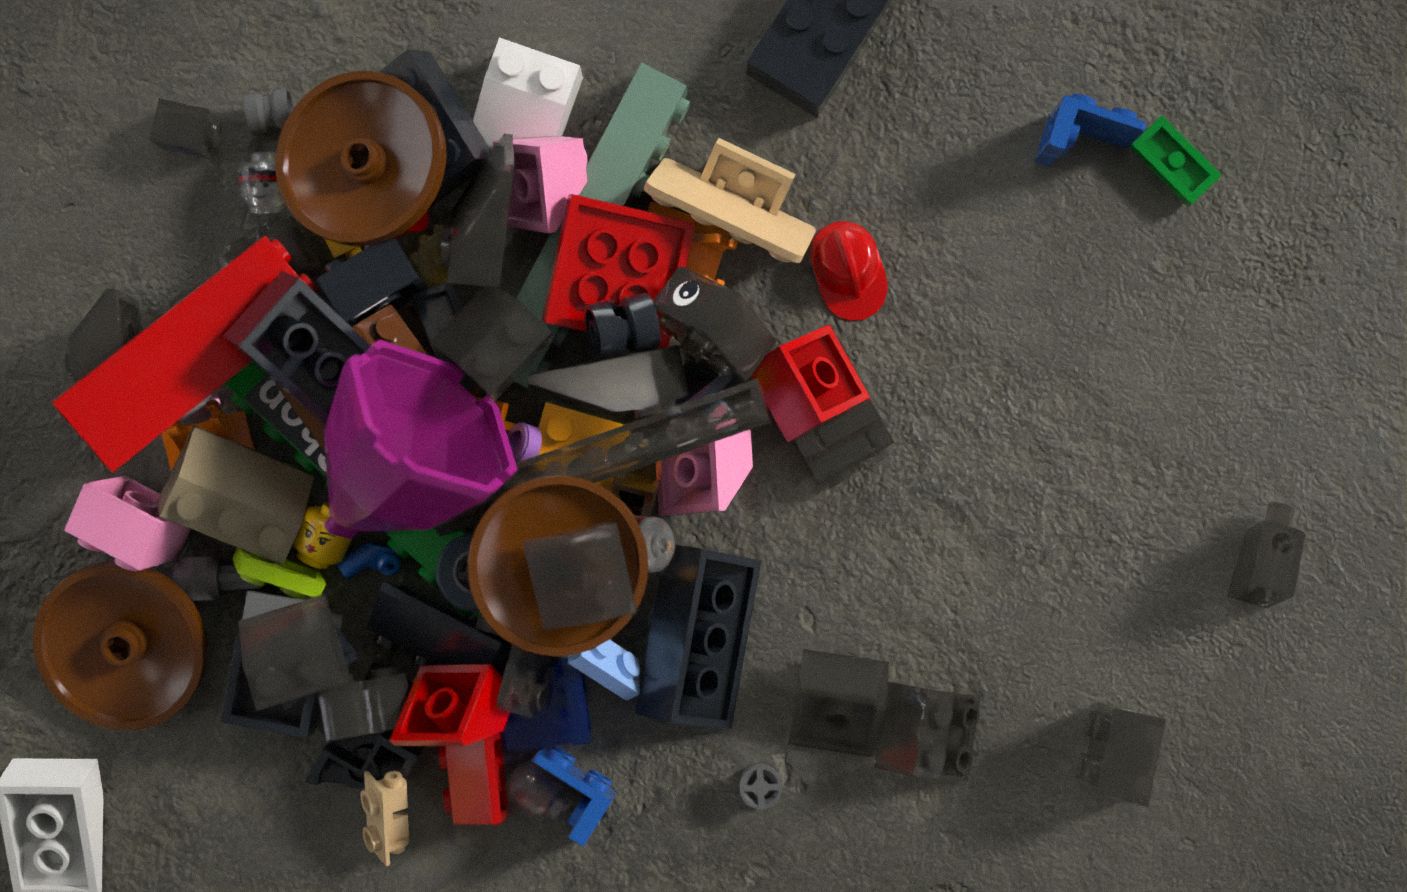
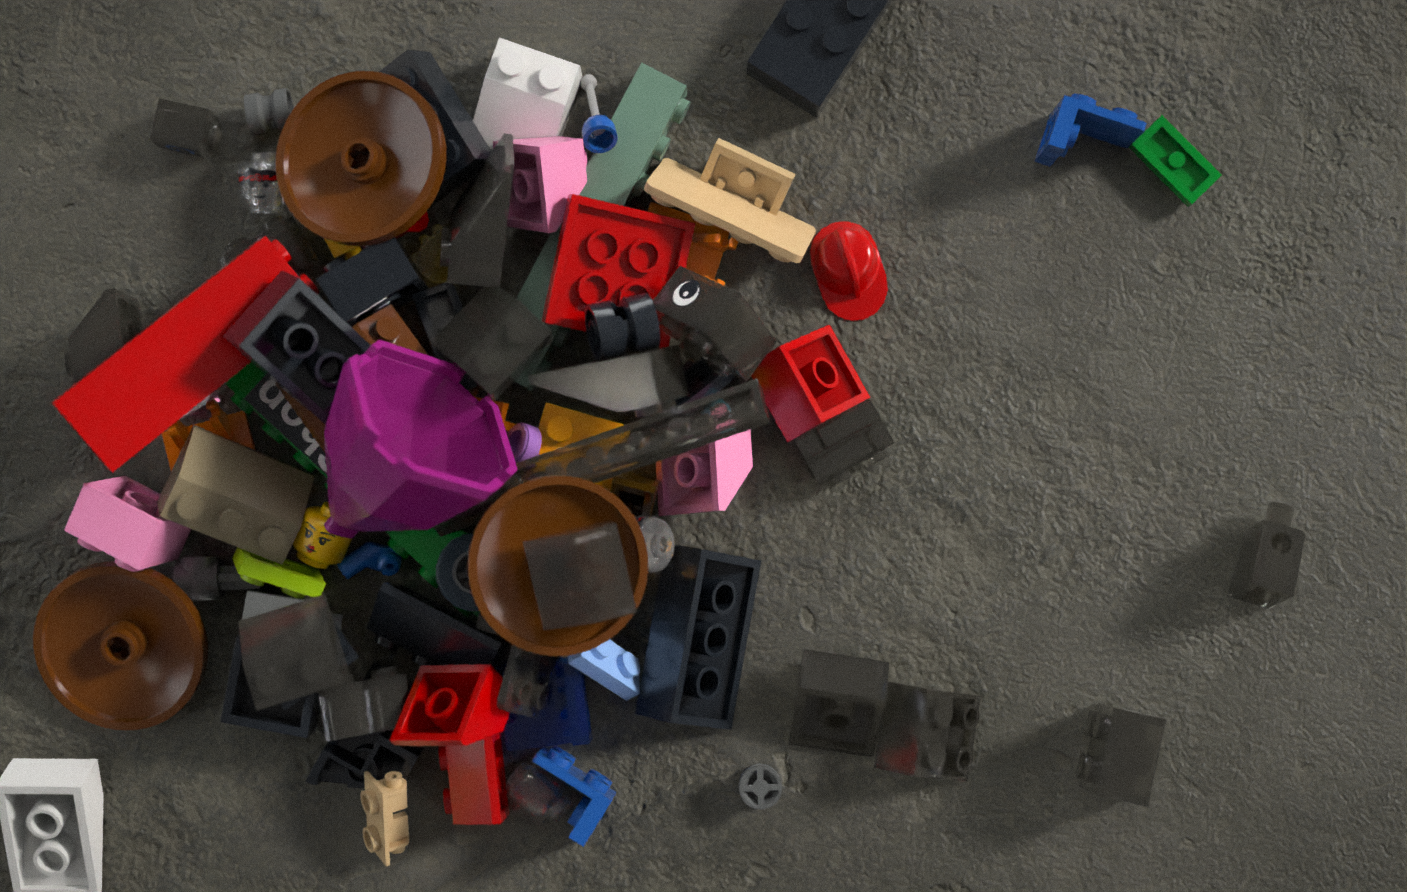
(598, 130): none -> blue hinge

